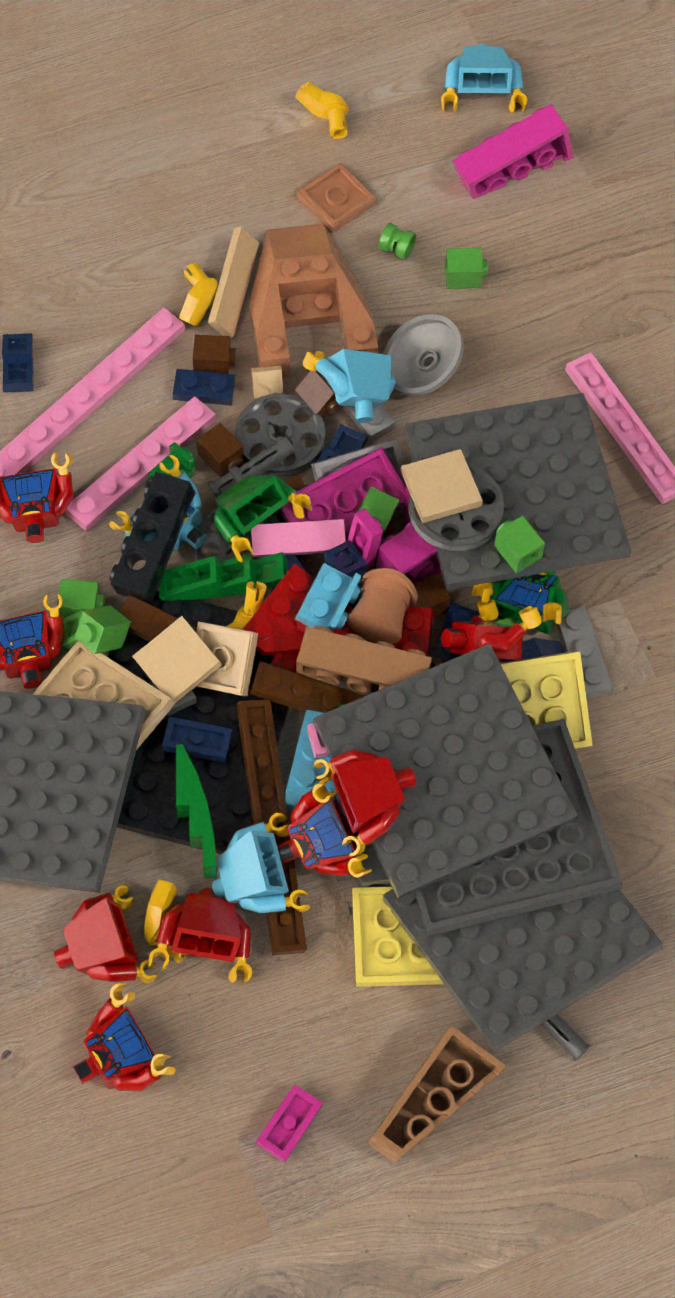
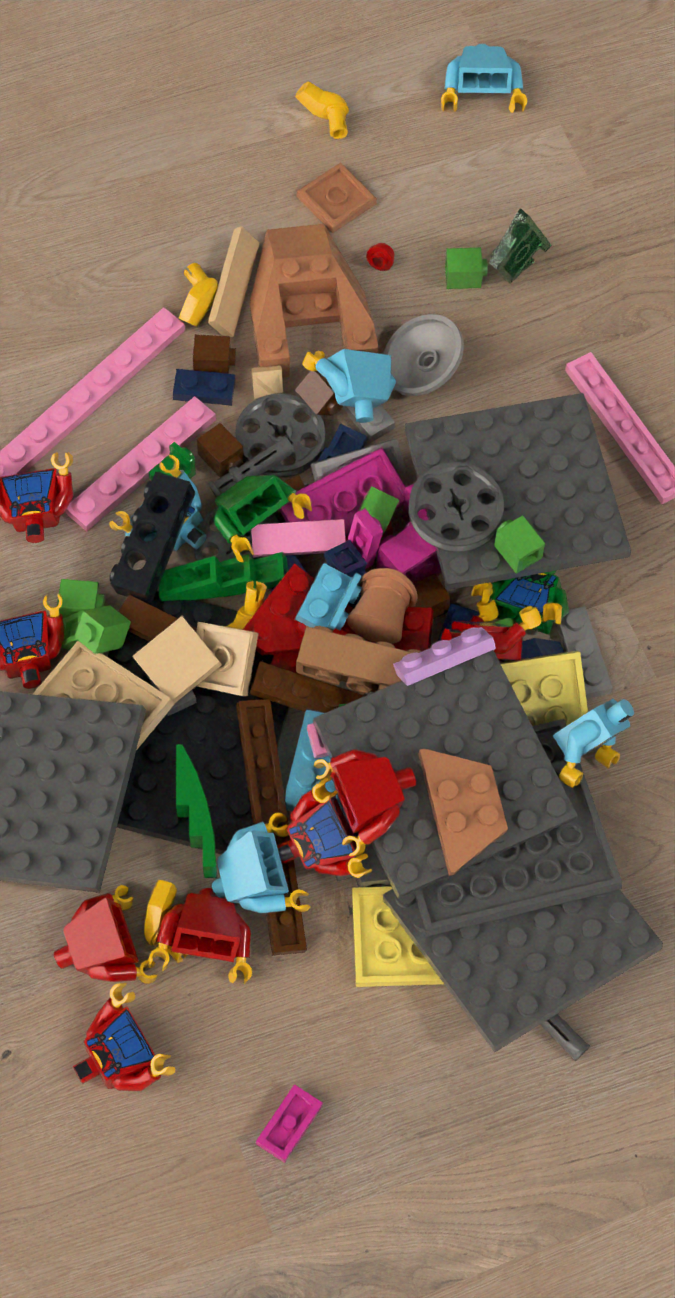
(18, 362): dark blue slope -> none
(198, 739): dark blue plate -> none
(380, 256): none -> red plate
(397, 241): bright green wheel -> none
(440, 1087): medium nougat wedge -> none
(441, 486): tan tile -> none
(444, 655): none -> lavender plate
(463, 805): none -> nougat wing
(515, 152): dark pink wedge -> none
(517, 247): none -> clear green wing
(590, 732): none -> medium azure torso

